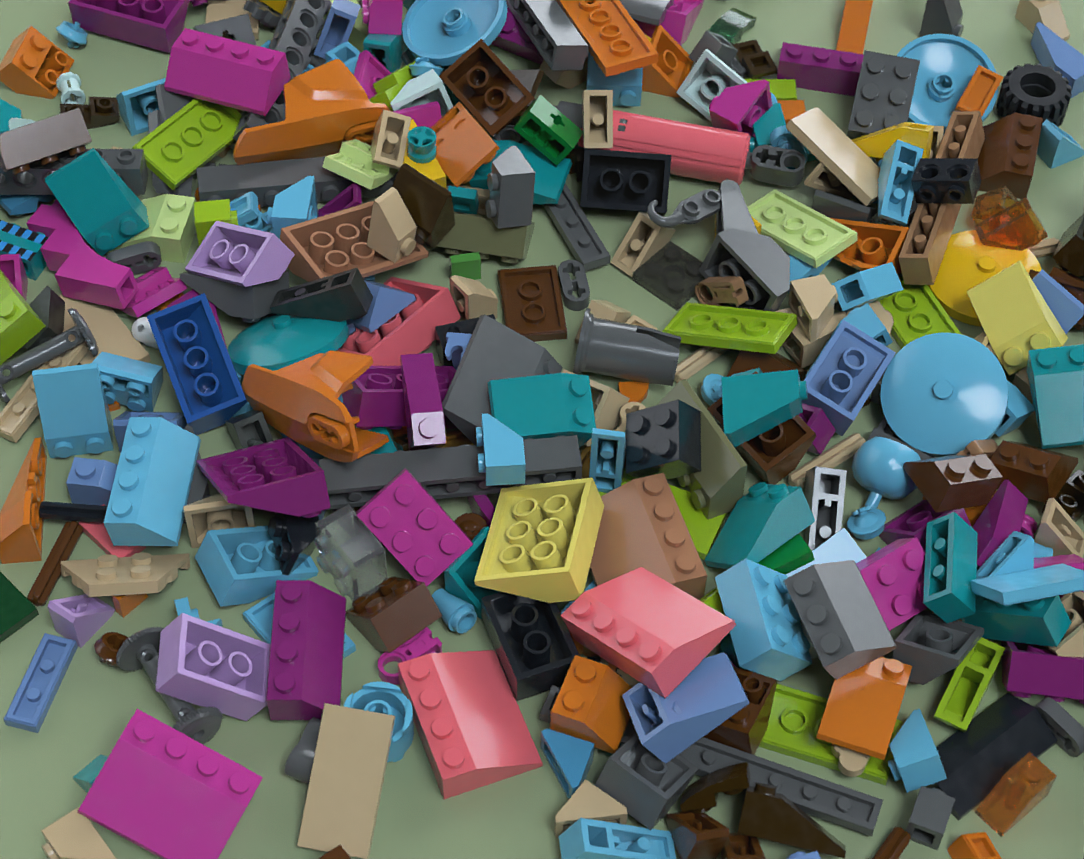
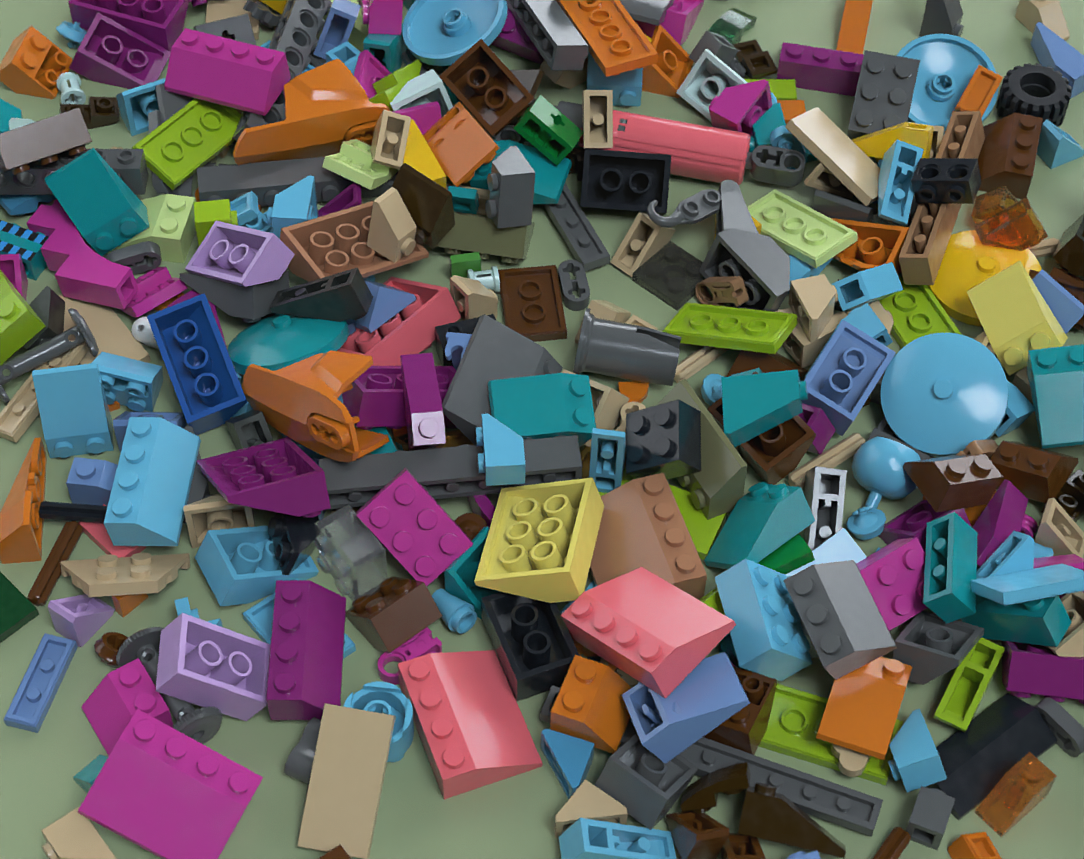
(118, 55): none -> magenta slope
(118, 698): none -> dark pink slope
(421, 144): teal wheel -> none
(422, 66): medium azure hat -> none
(488, 278): none -> light aqua bush

